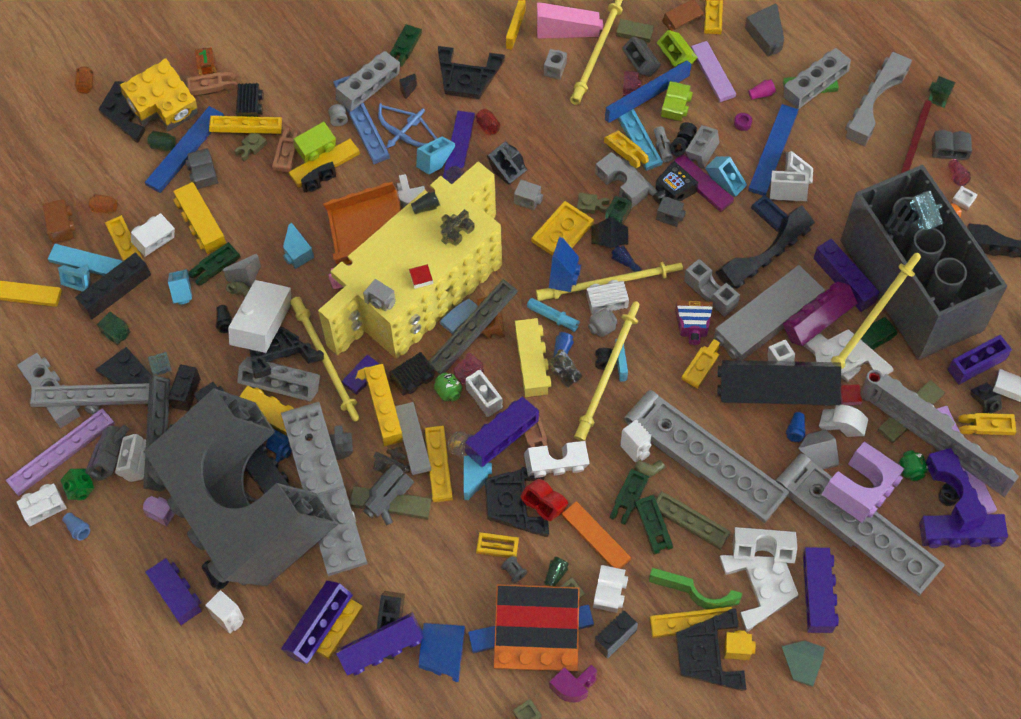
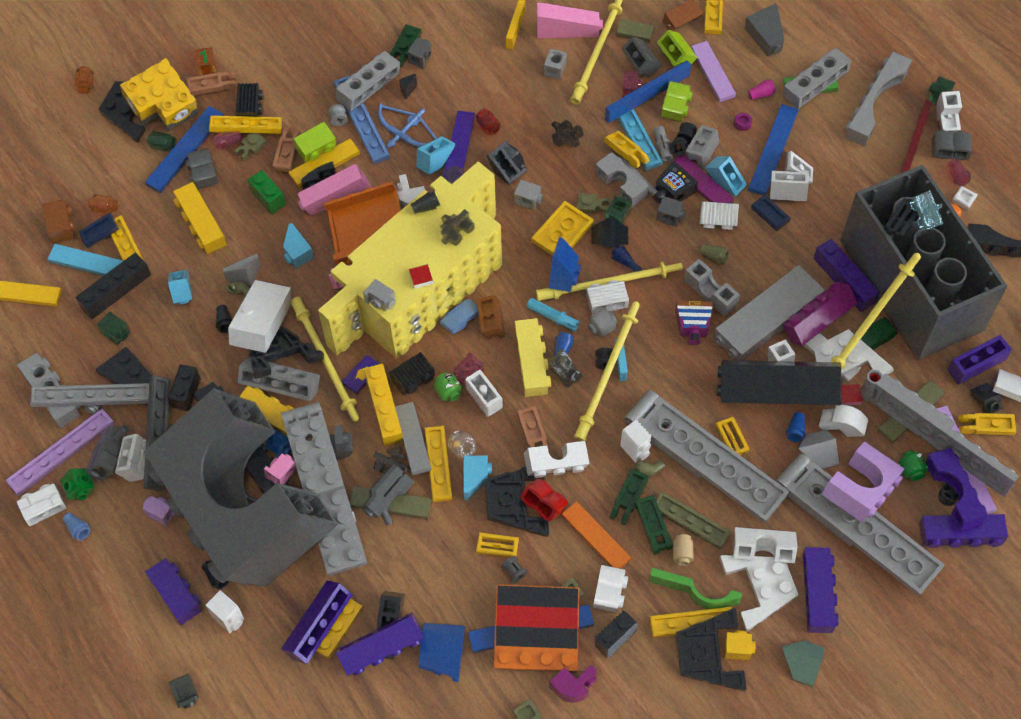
(75, 278): medium azure slope -> none
(98, 230): none -> dark blue tile
(152, 234): white brick -> none
(159, 363): clear light blue tile -> none
(184, 691): none -> pearl dark grey bracket
(214, 263): dark green hinge -> none
(226, 139): none -> clear pink cone
(266, 192): none -> green brick
(280, 469): none -> bright pink brick
(334, 187): none -> bright pink slope
(419, 52): none -> dark grey brick
(467, 79): black wing -> none
(472, 327): dark grey tile -> none
(501, 431): dark purple brick -> none
(556, 571): clear green cone -> none
(566, 133): none -> clear smoke hips
(683, 550): none -> tan brick
(701, 364): yellow hinge -> none
(715, 253): none -> olive cone
(719, 214): none -> white brick
(745, 449): none -> yellow tile
(794, 224): black arch -> none
(947, 111): none -> white brick

